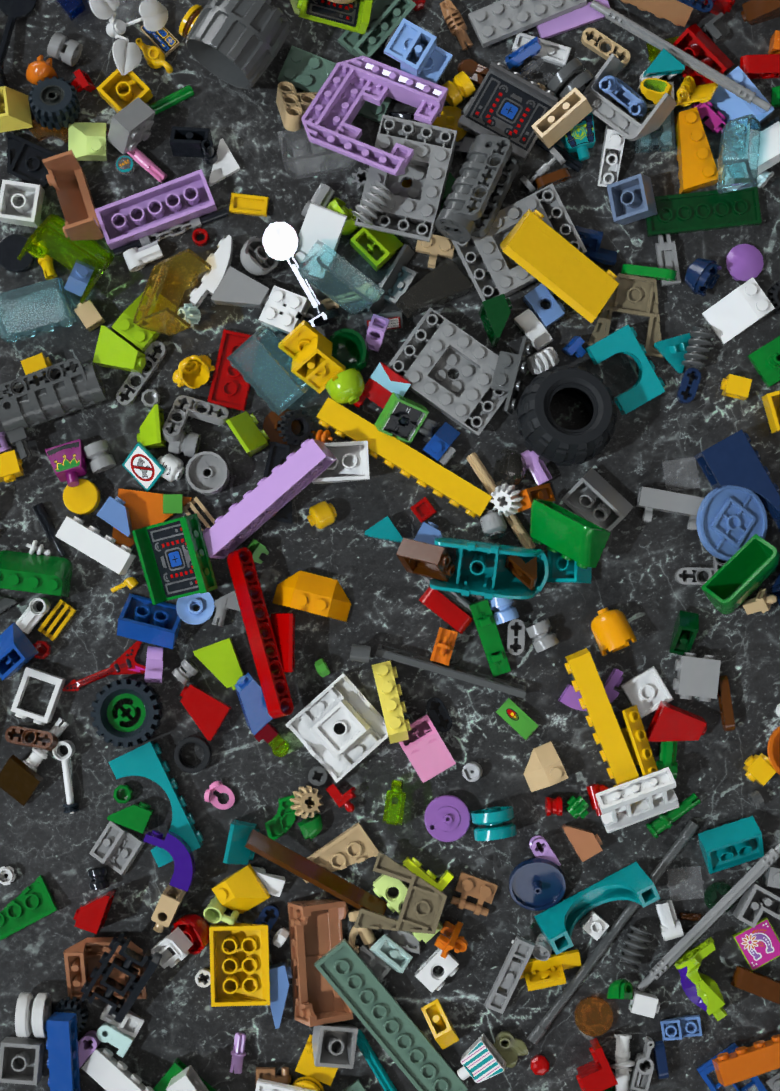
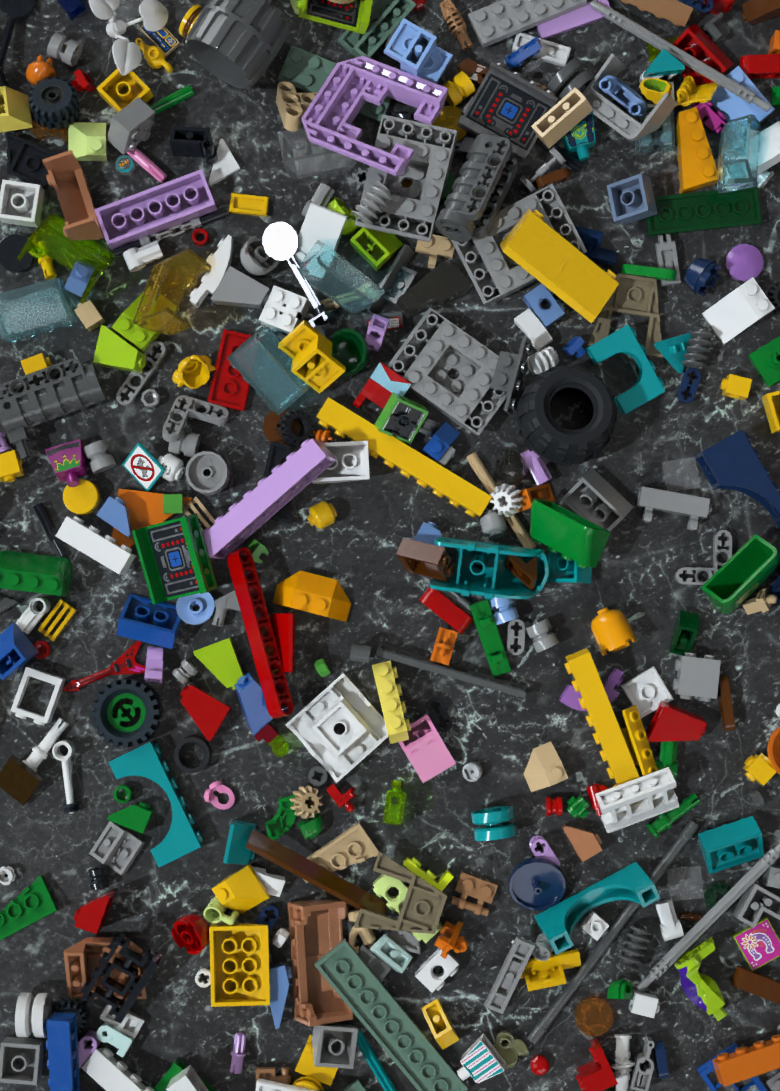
(25, 732): reddish brown beam -> none
(39, 549): white hair -> none
(130, 582): yellow hand -> none
(151, 429): lime slope -> none
(167, 908): tan torso -> none
(178, 942): white window -> none
(182, 856): dark purple arch -> none
(190, 314): light aqua gear -> none
(247, 433): lime slope -> none
(346, 387): lime cylinder -> none
(384, 530): teal slope -> none
(423, 510): red tile -> none
(447, 818): medium lavender wheel -> none
(494, 316): dark green slope -> none
(517, 719): bright green slope -> none
(604, 39): tan beam -> none
(610, 157): white slope -> none
(681, 1027): medium blue slope -> none
(729, 519): medium blue plate -> none

